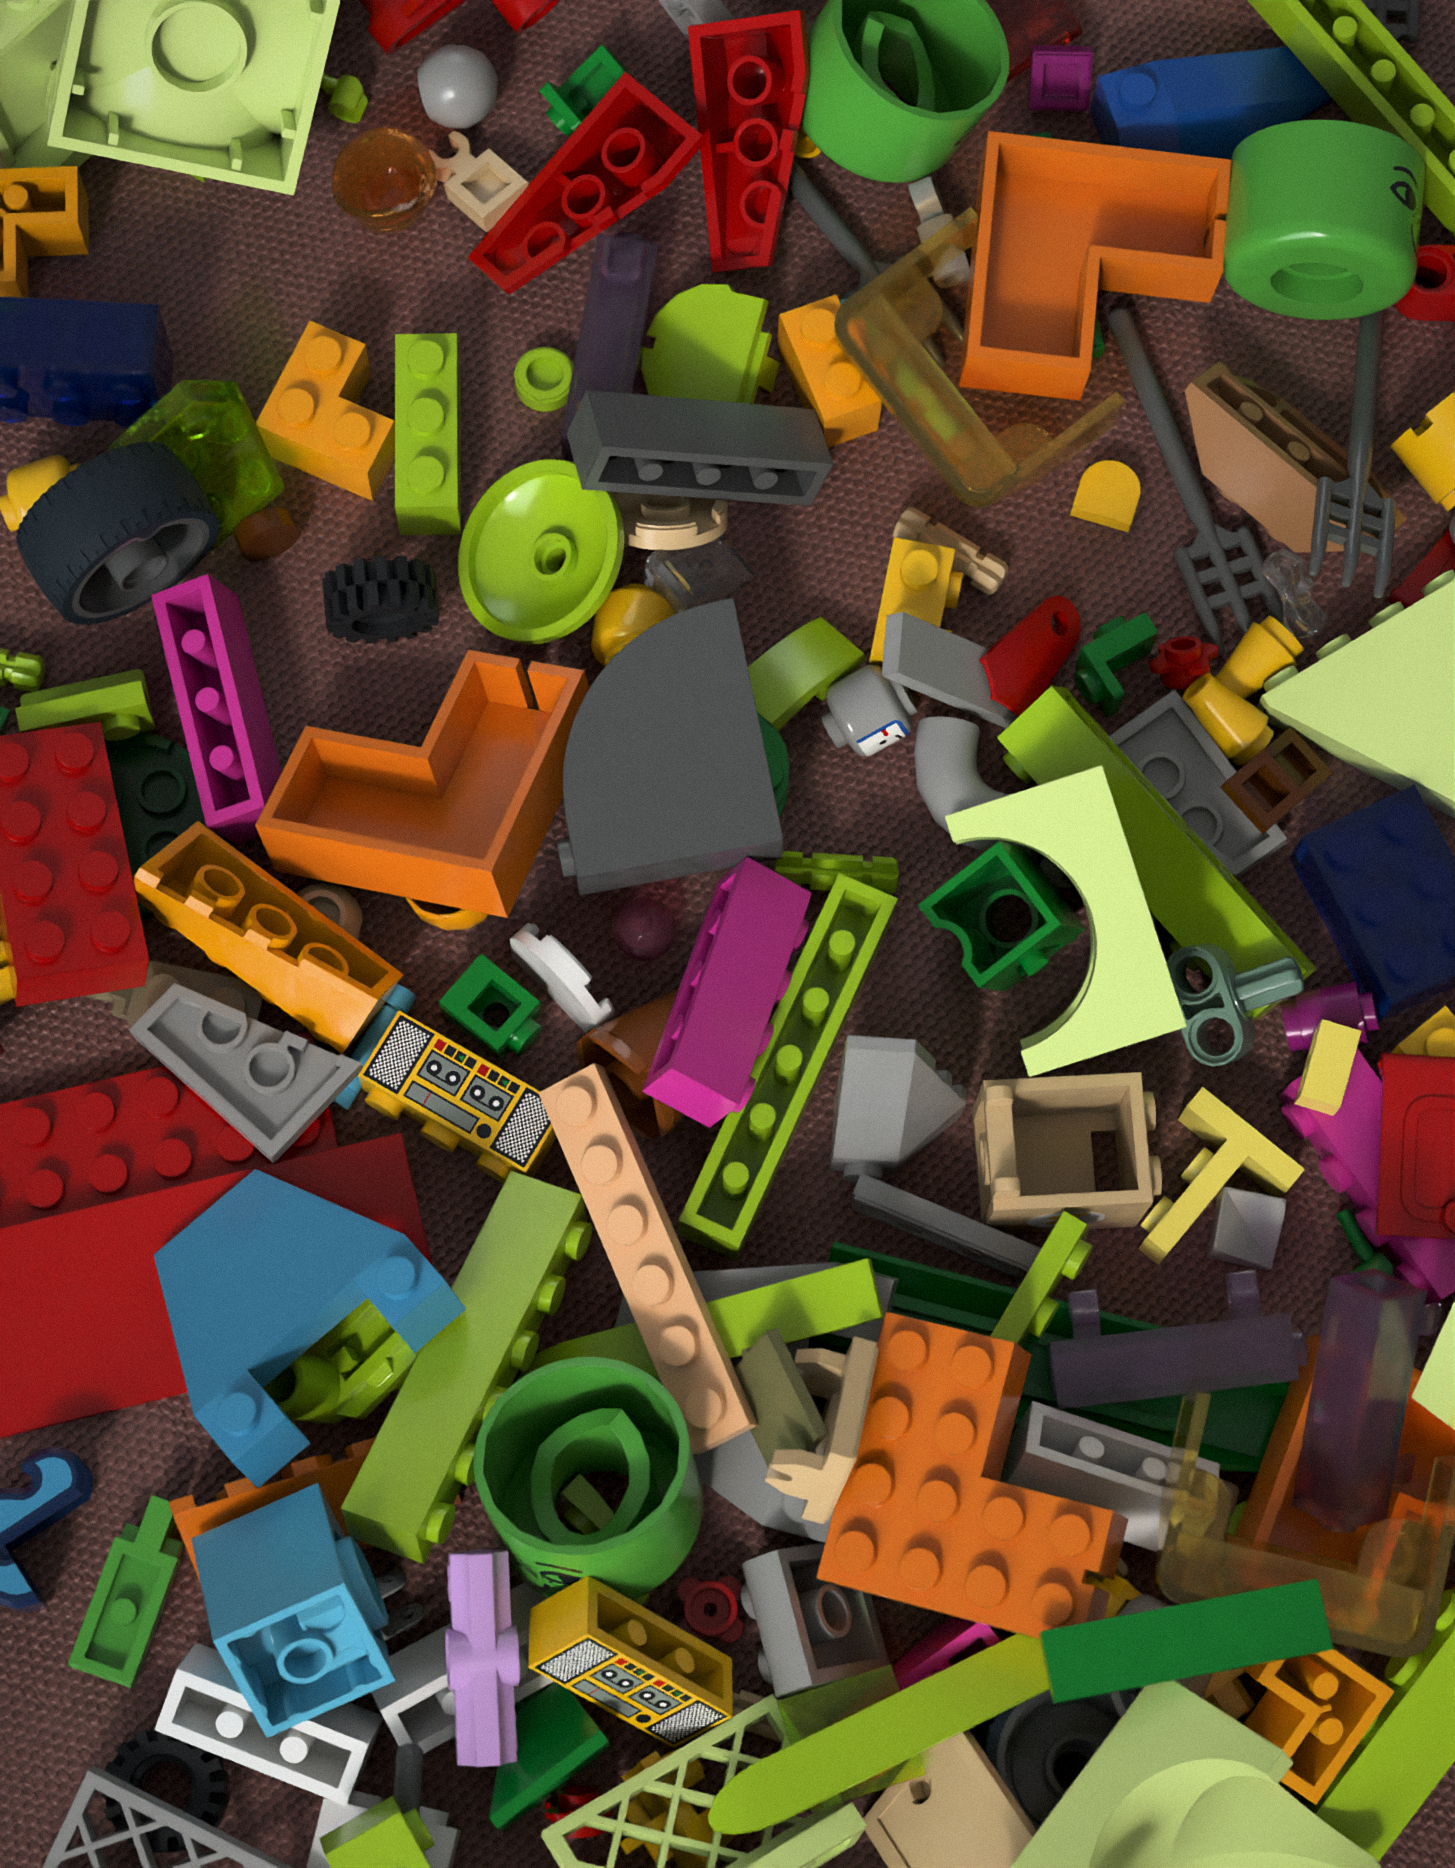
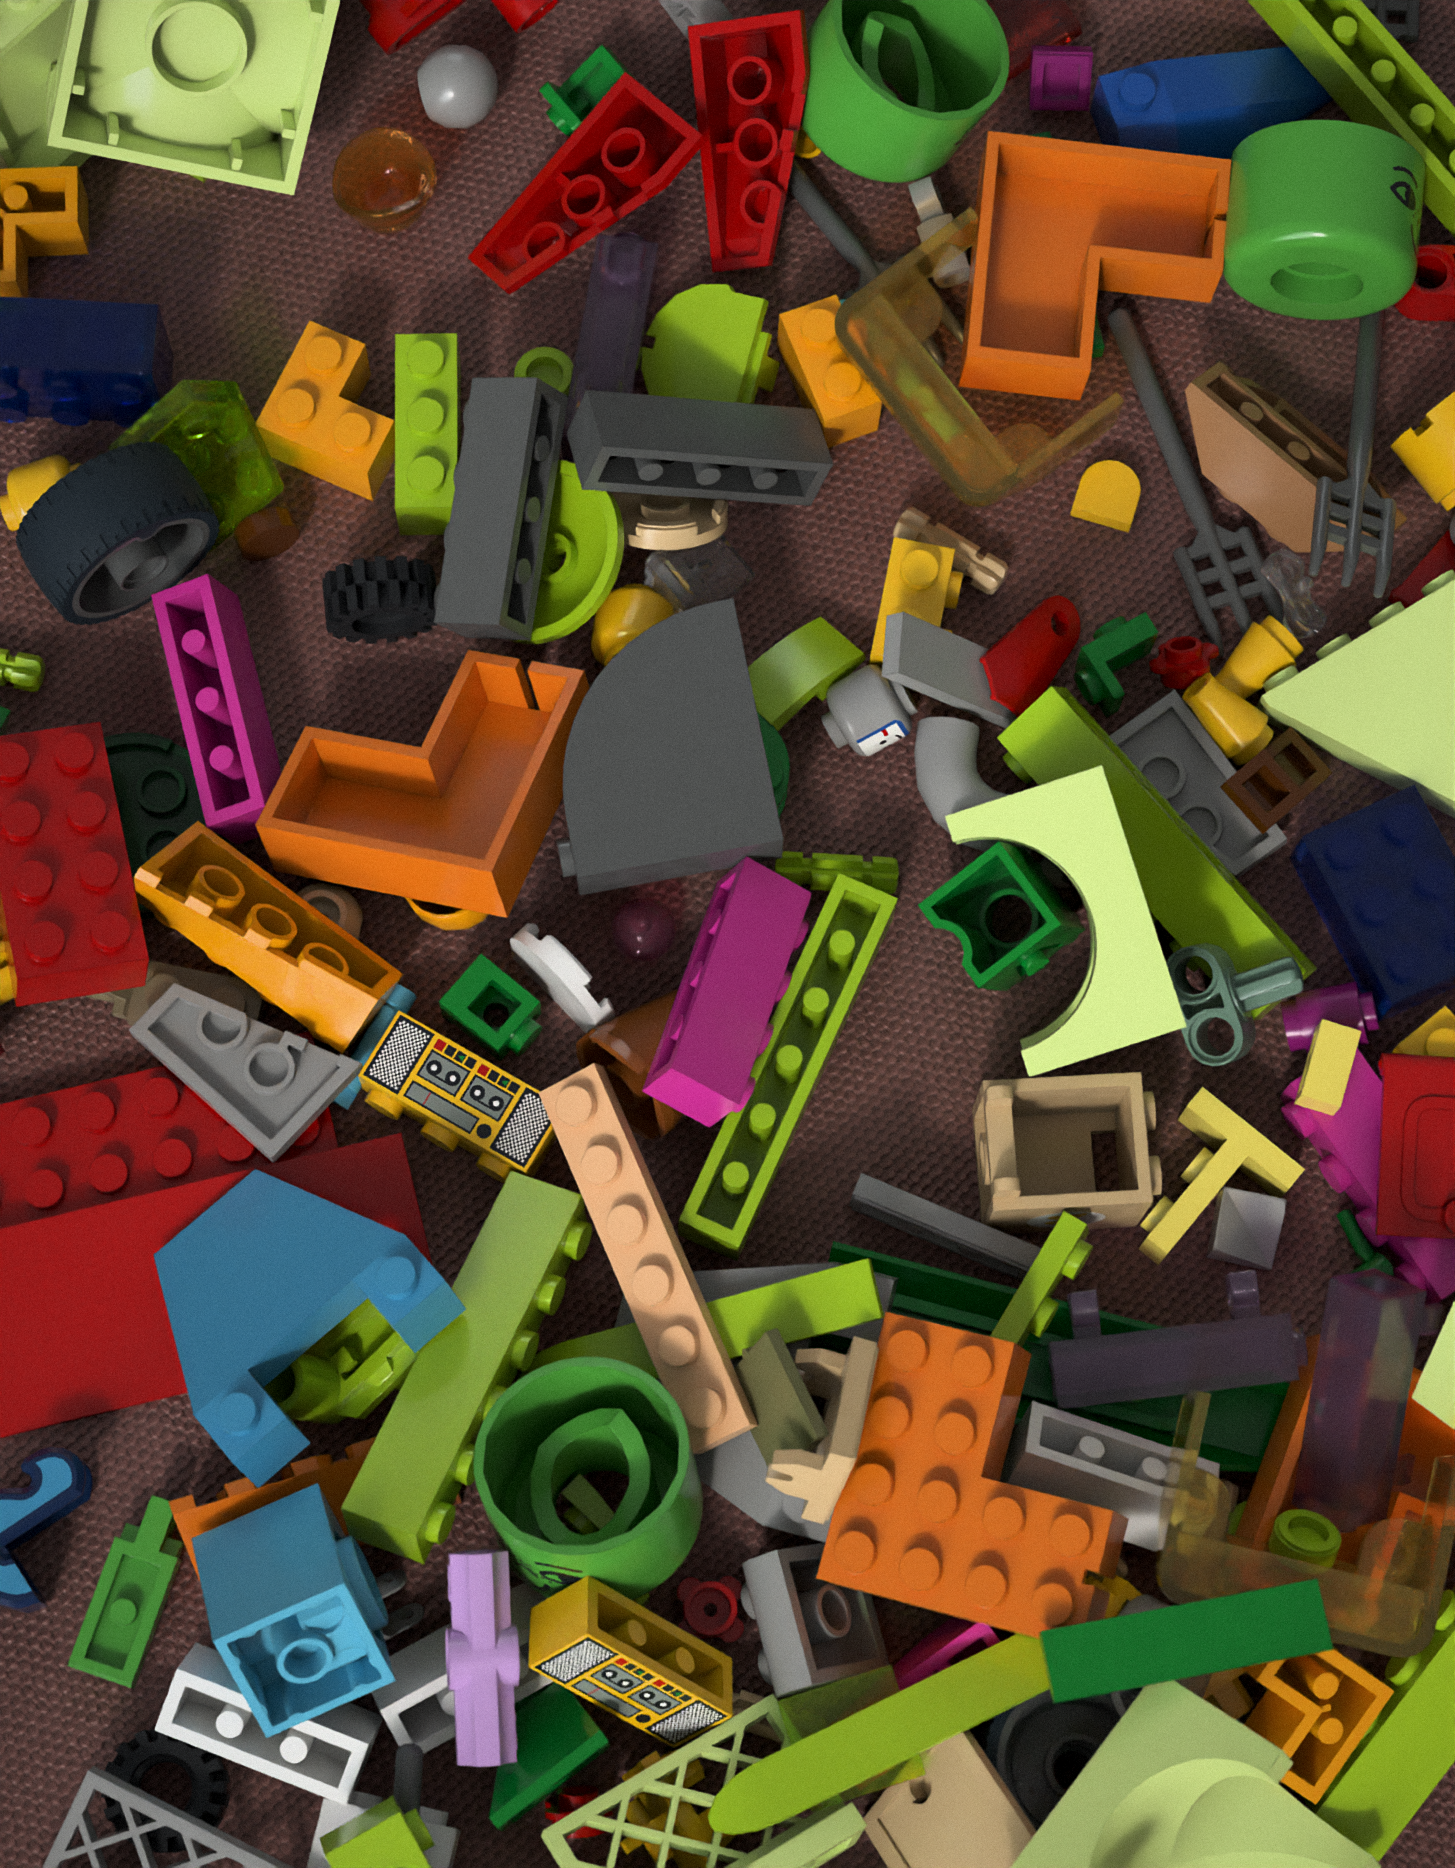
(115, 700): lime bracket -> none
(347, 97): lime hand -> none
(479, 185): tan plate -> none
(500, 508): none -> dark grey brick
(889, 1105): light grey wedge -> none
(1305, 1537): none -> lime tile

